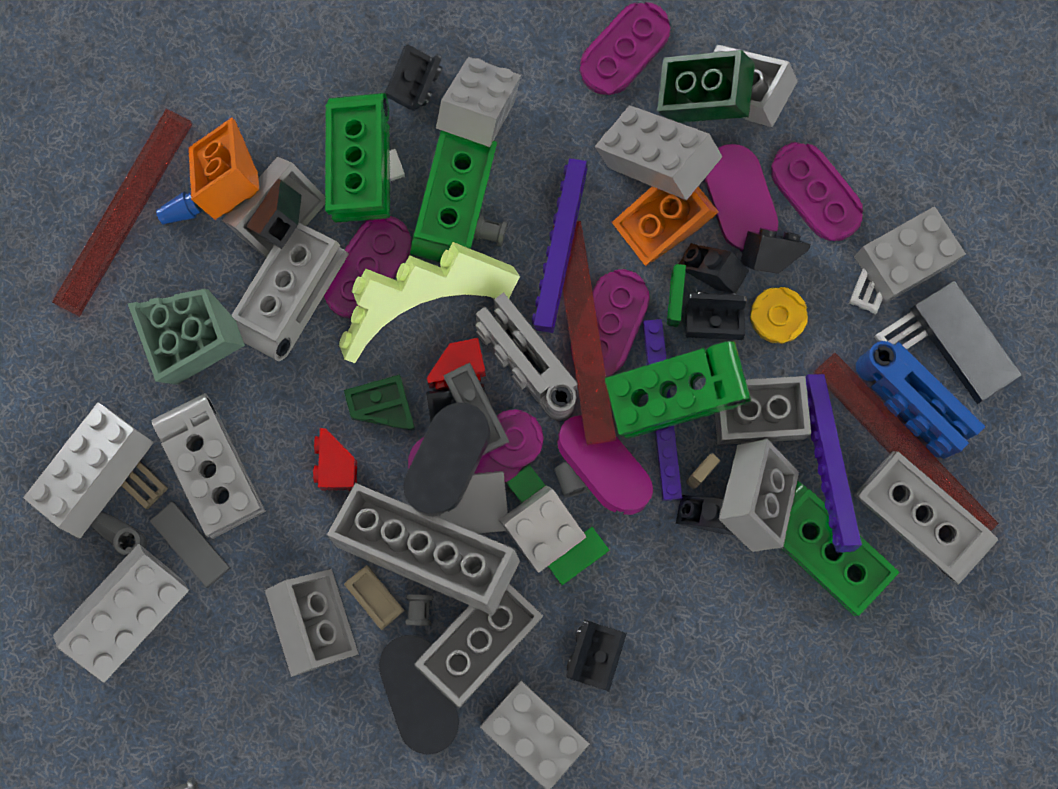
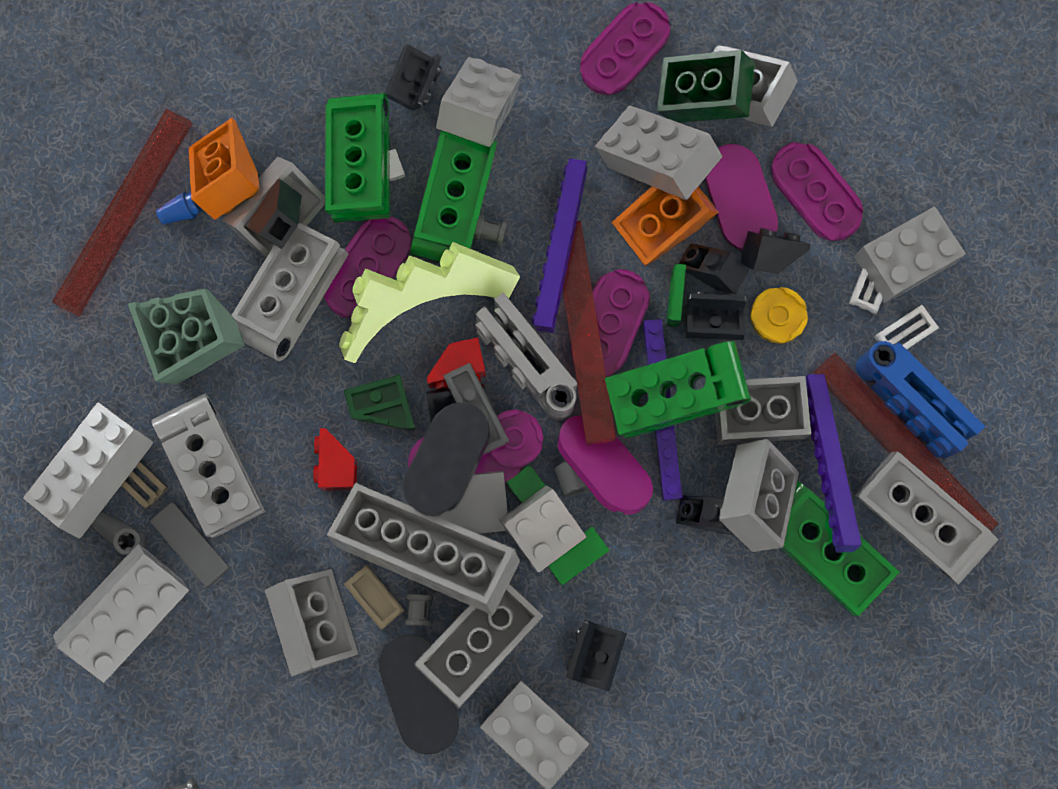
(702, 471): dark tan tile -> none
(965, 342): tile -> none

